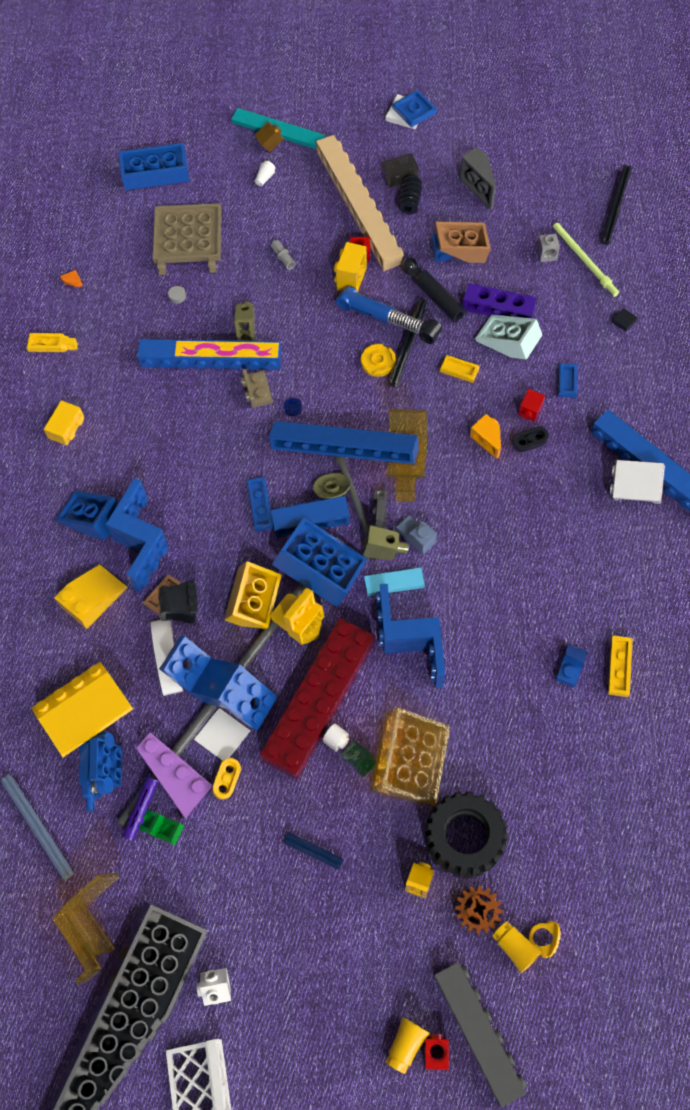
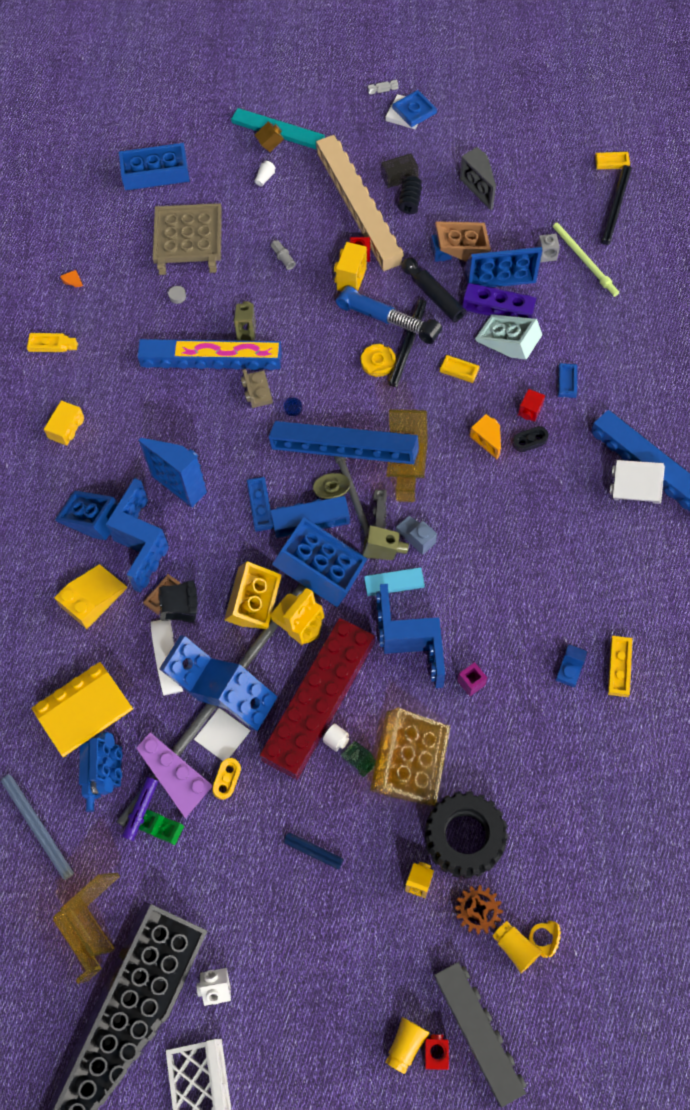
(175, 469): none -> blue slope
(382, 87): none -> light grey axle
(472, 679): none -> magenta brick
(504, 267): none -> blue slope
(611, 160): none -> yellow tile
(625, 320): black tile -> none

